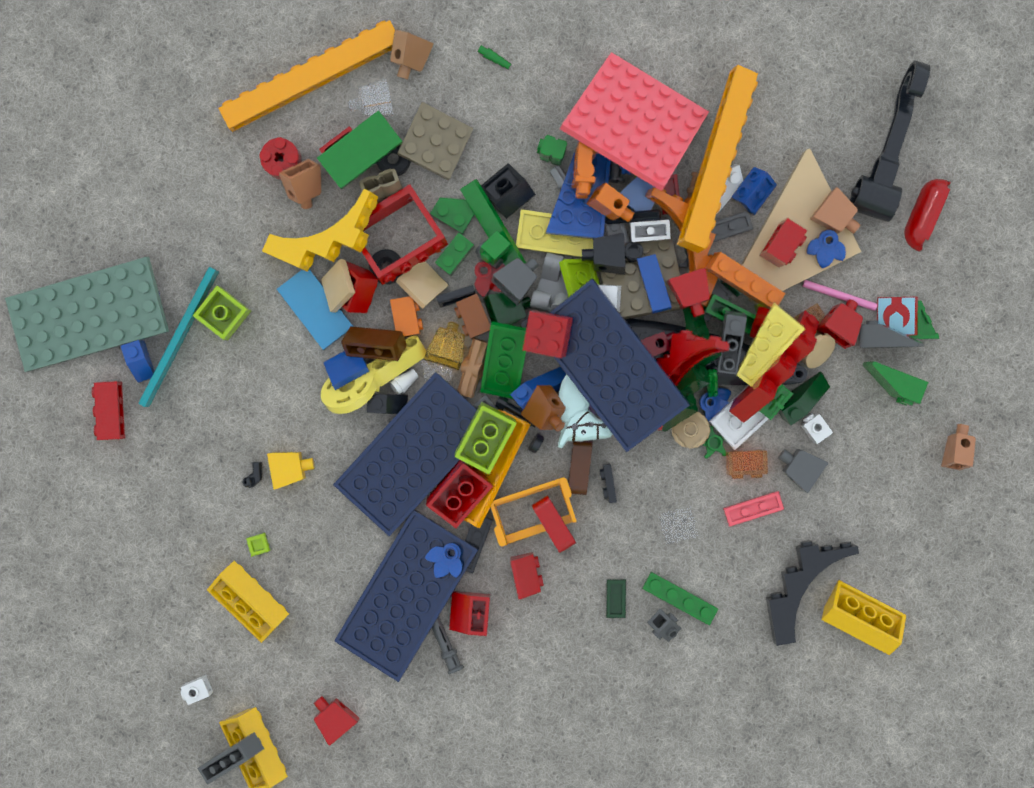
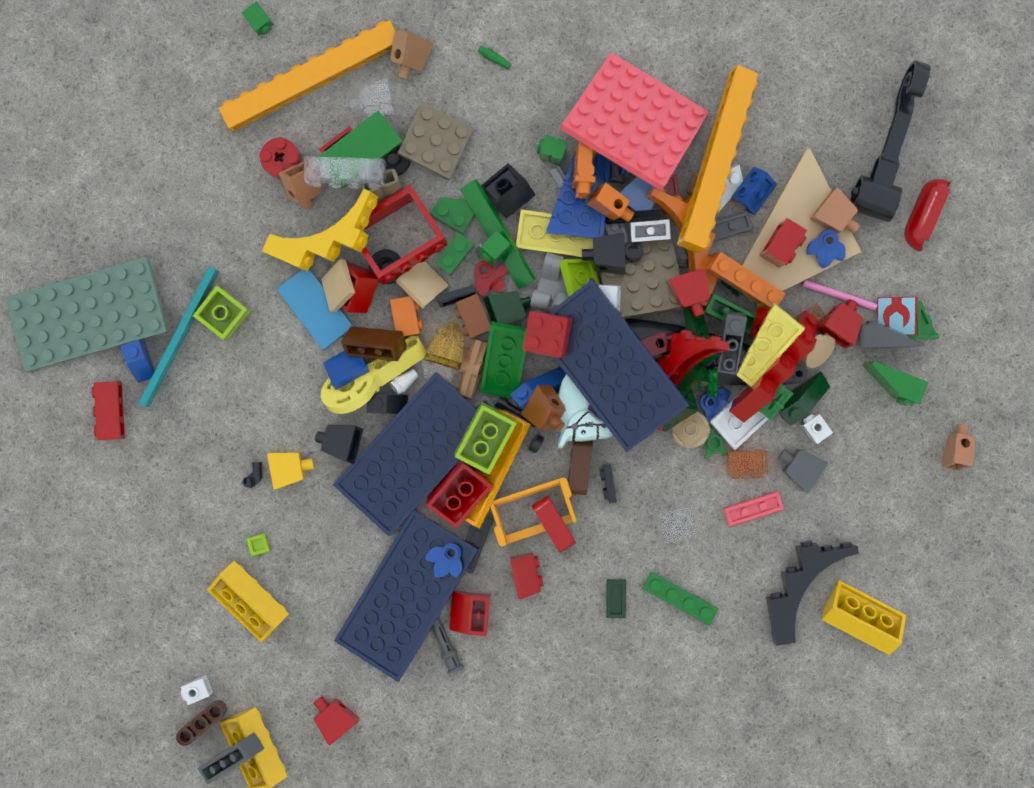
(193, 726): none -> reddish brown beam
(258, 19): none -> green brick
(340, 441): none -> black torso
(344, 172): none -> clear brick
(516, 279): dark grey torso -> none
(654, 284): blue tile -> none
(664, 625): dark grey brick -> none

